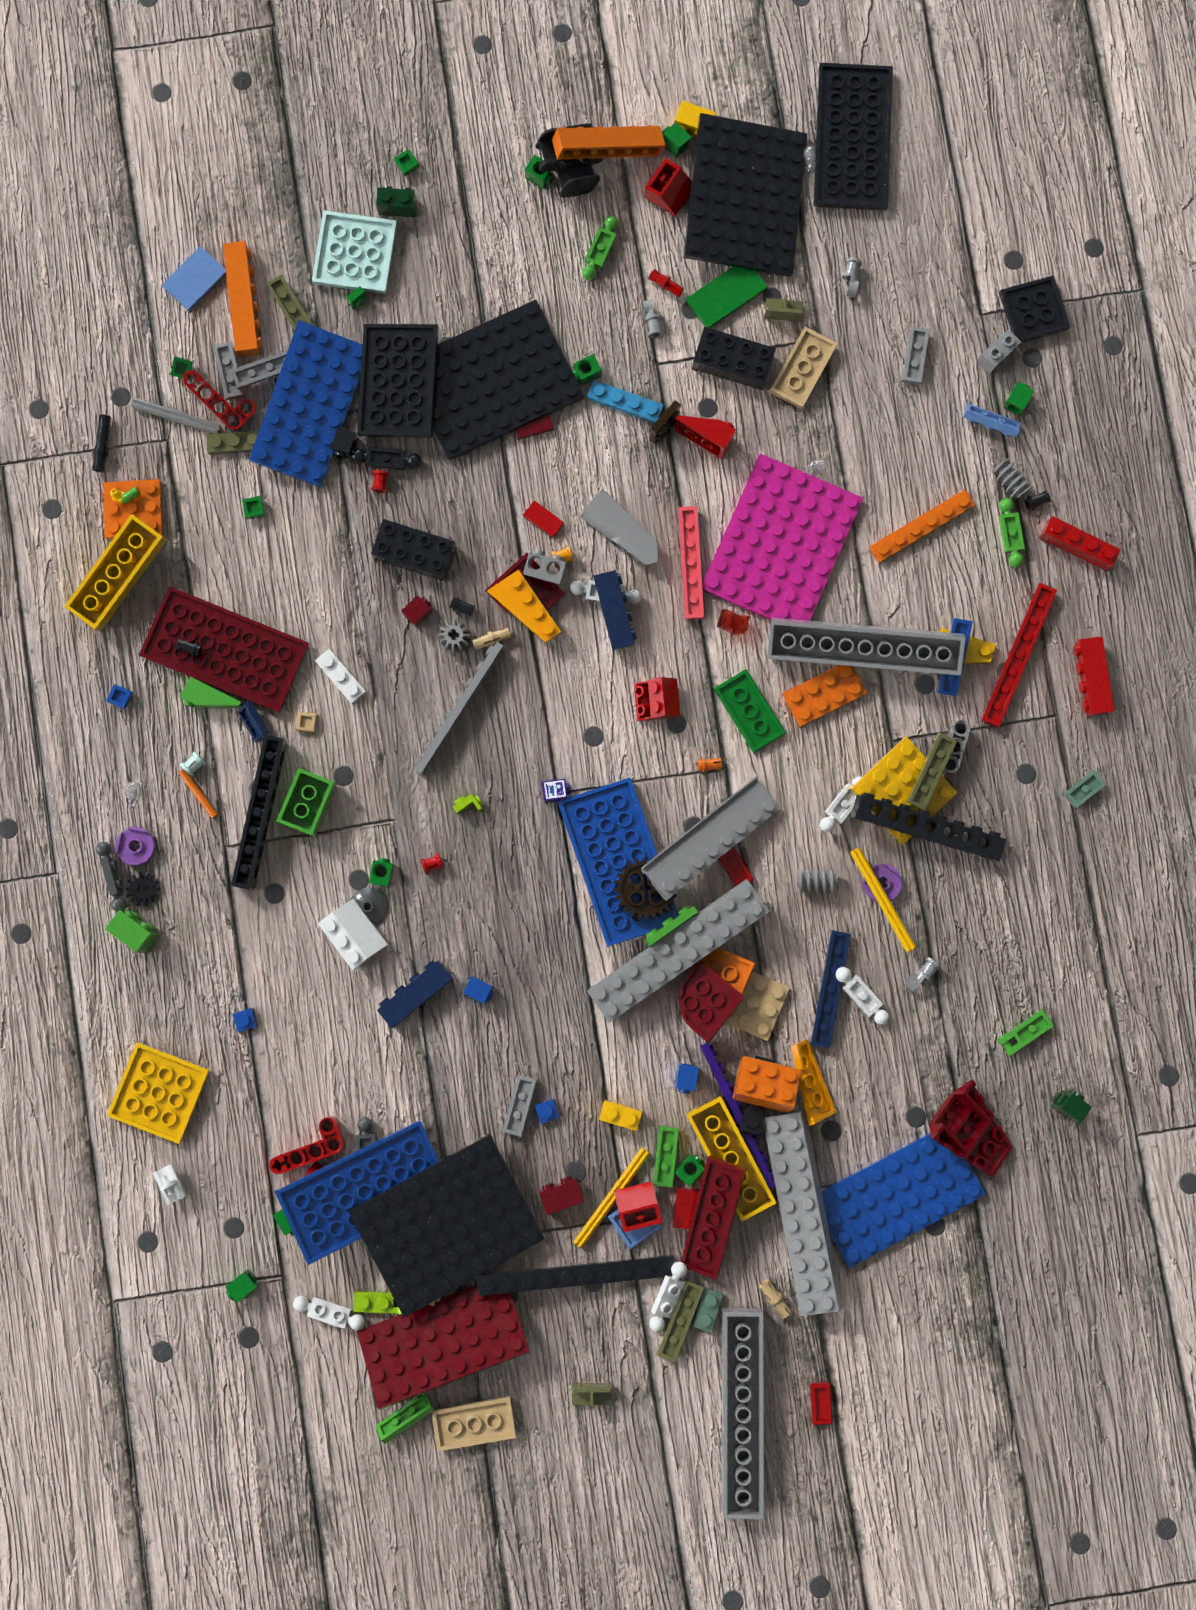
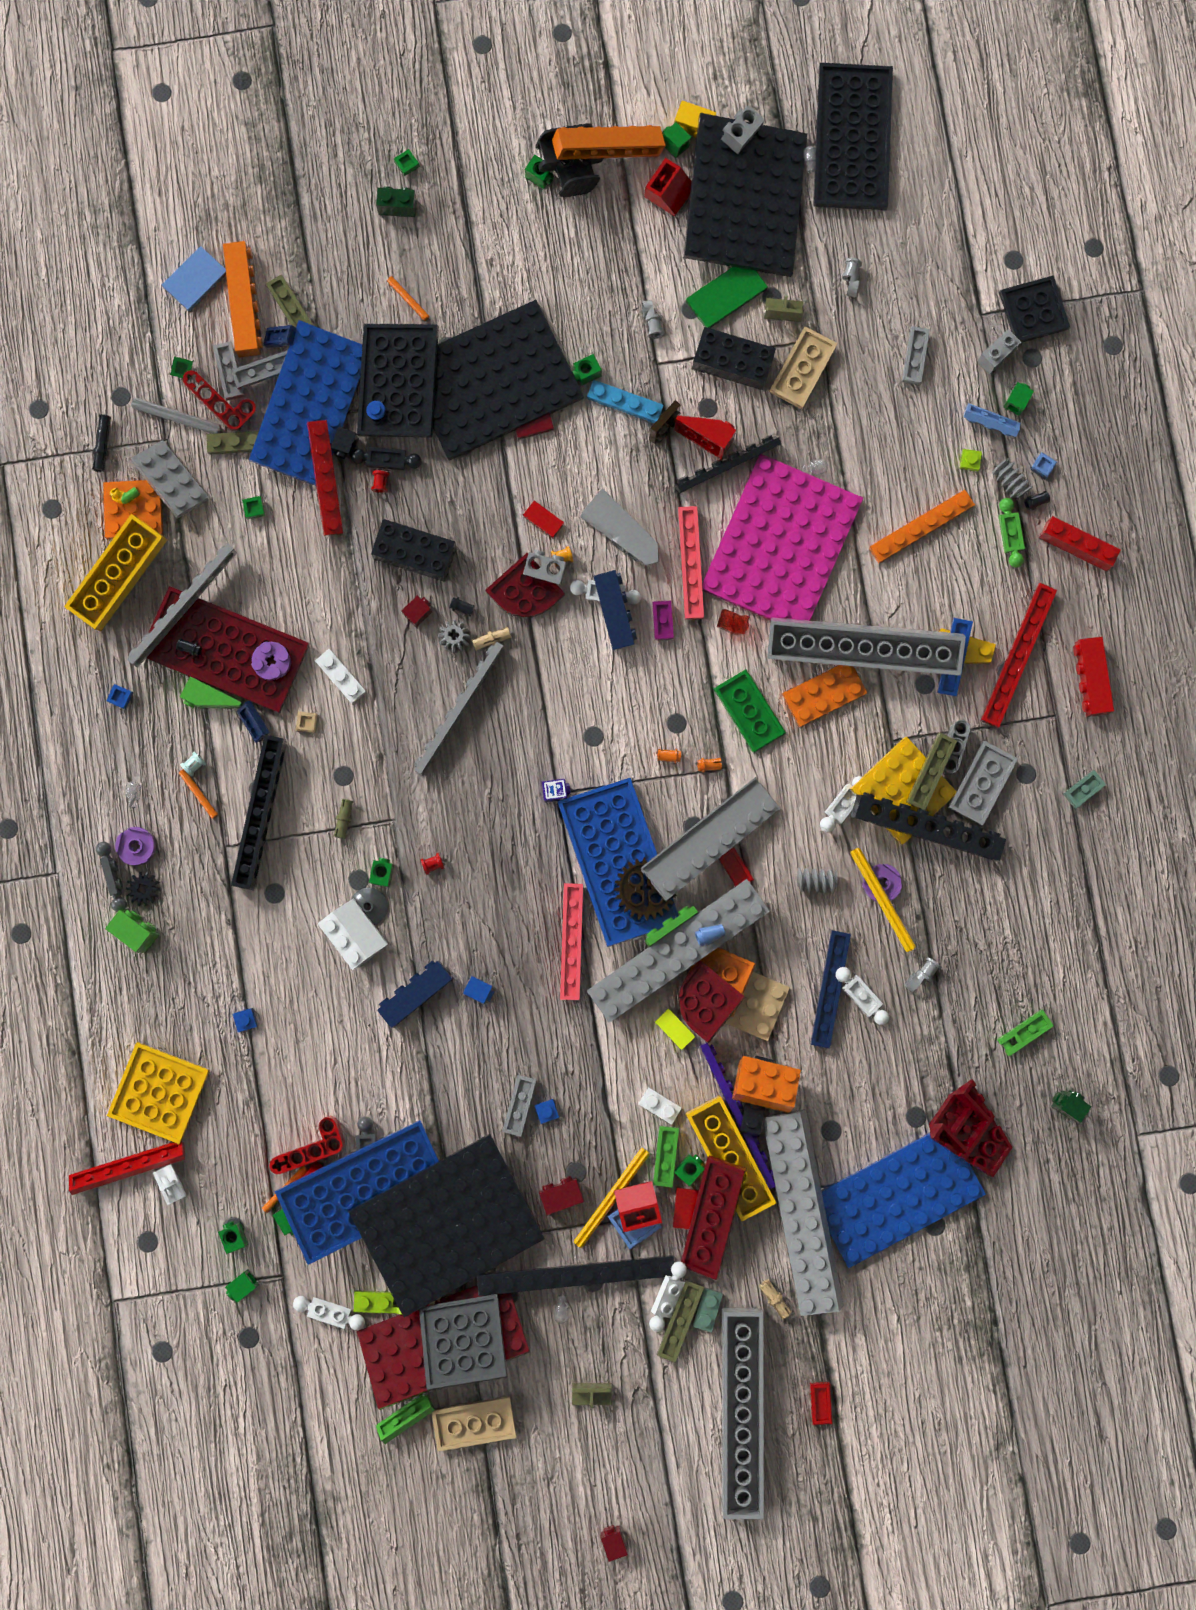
(126, 1167): none -> red plate
(169, 479): none -> light grey plate
(177, 610): none -> light grey plate
(229, 1245): none -> green brick
(274, 671): none -> medium lavender plate
(274, 1200): none -> orange bar
(279, 336): none -> dark blue plate
(306, 802): bright green brick -> none
(325, 477): none -> red plate
(343, 818): none -> olive pin
(354, 252): light aqua plate -> none
(356, 298): green plate -> none
(375, 410): none -> blue plate
(404, 294): none -> orange bar
(462, 1342): none -> dark grey plate
(463, 803): lime bracket -> none
(523, 603): light orange wing -> none
(561, 1310): none -> clear cylinder
(571, 941): none -> coral plate
(600, 248): bright green plate -> none
(613, 1542): none -> dark red brick
(620, 1115): yellow brick -> none
(657, 699): red slope -> none
(660, 1105): none -> white plate
(662, 620): none -> magenta plate
(666, 283): red axle -> none
(669, 755): none -> orange pin
(675, 1029): none -> neon yellow tile
(686, 1078): blue brick -> none
(710, 934): none -> medium blue cone
(720, 466): none -> black plate
(743, 129): none -> light grey brick
(812, 1085): light orange wing -> none
(970, 460): none -> lime plate
(982, 783): none -> light grey plate
(1043, 465): none -> medium blue tile

